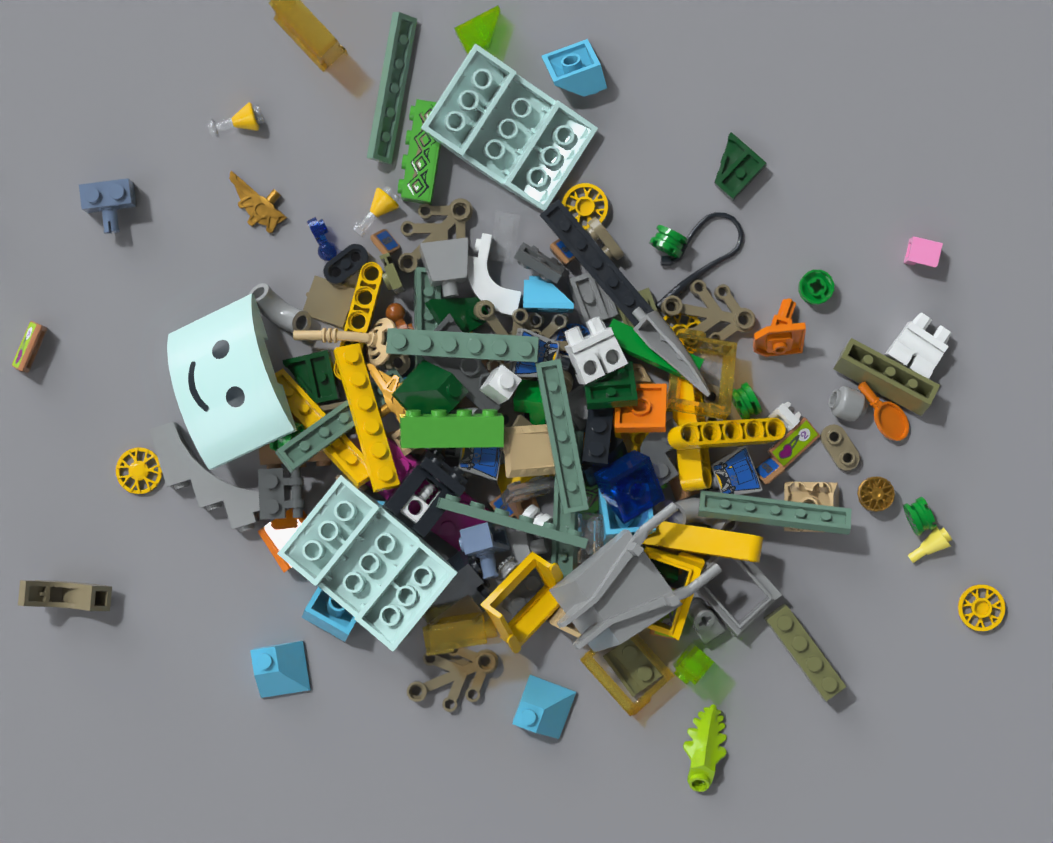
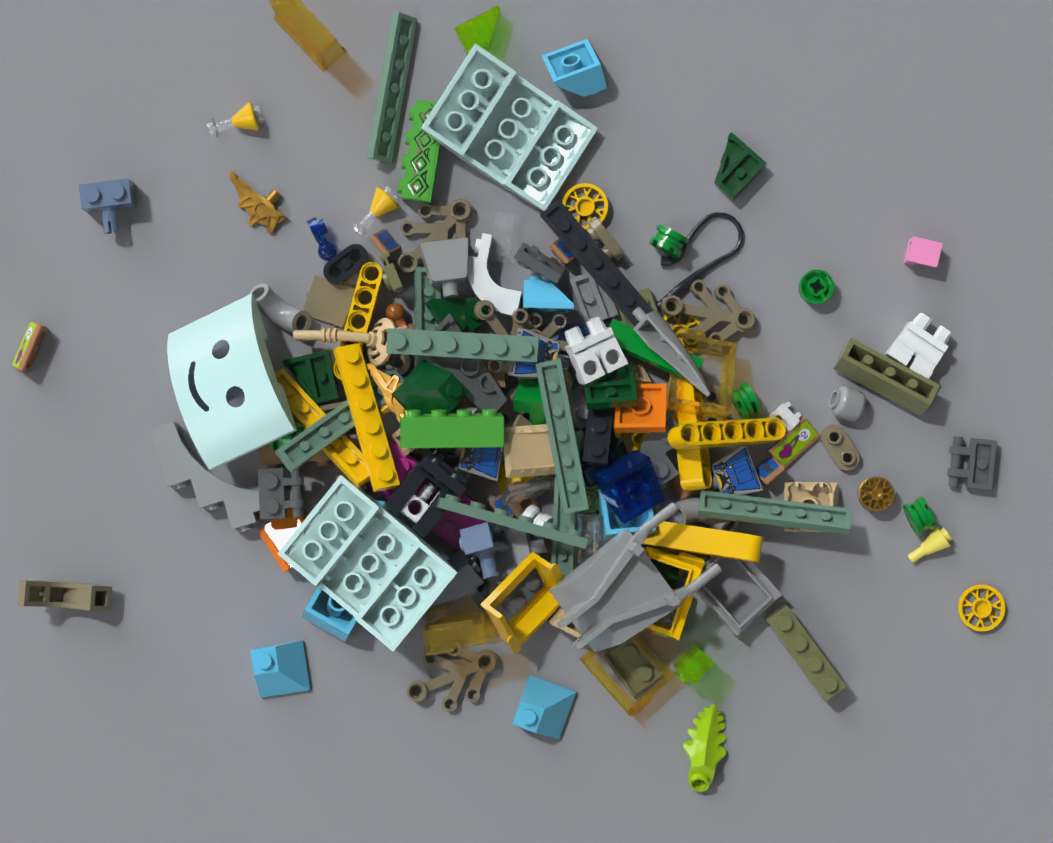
(138, 470): yellow wheel -> none
(500, 384): white brick -> none
(507, 567): light grey bush -> none
(704, 621): light grey piece -> none
(782, 335): orange piece -> none
(887, 415): orange piece -> none
(980, 463): none -> dark grey plate

